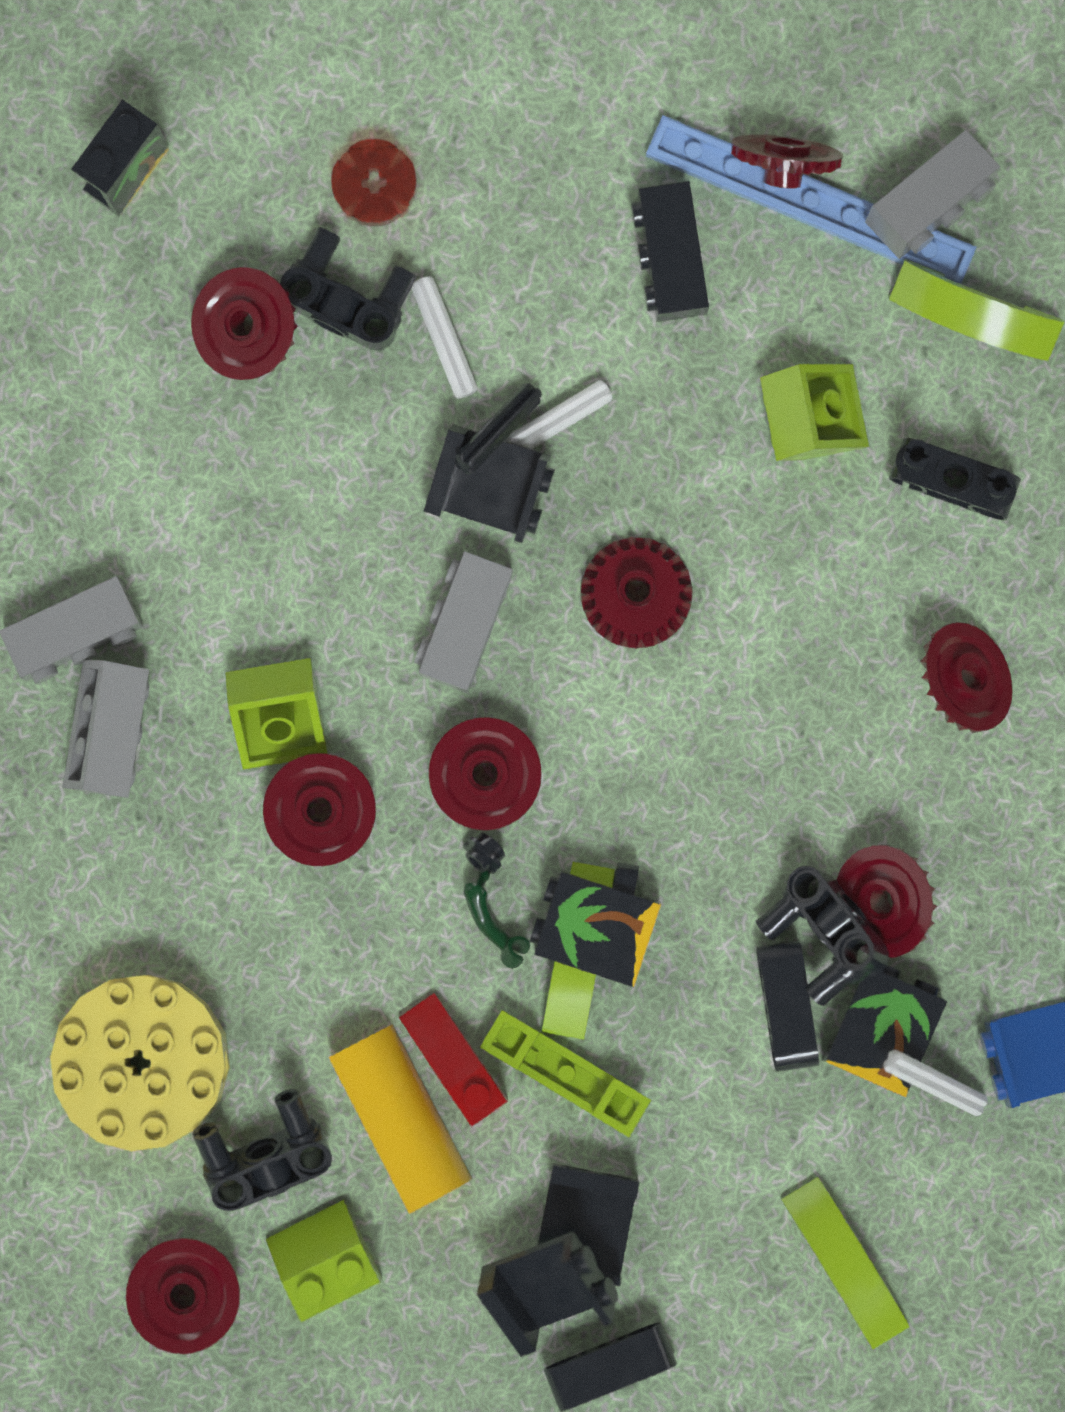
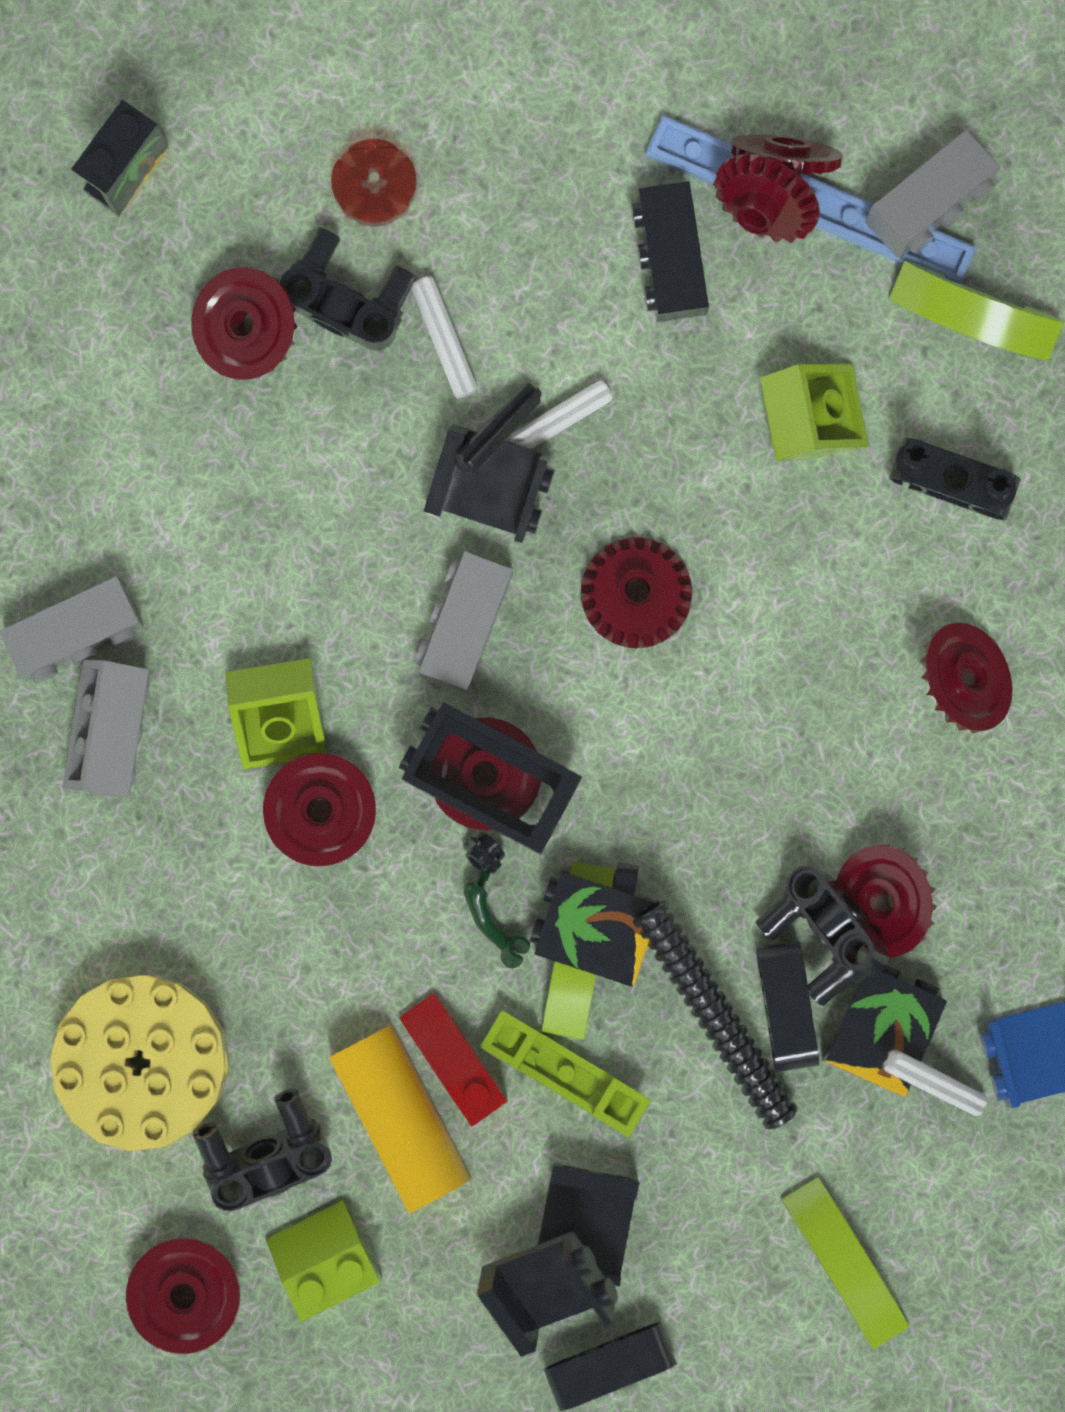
(451, 721): none -> black piece
(715, 1015): none -> black piece
(766, 198): none -> dark red gear

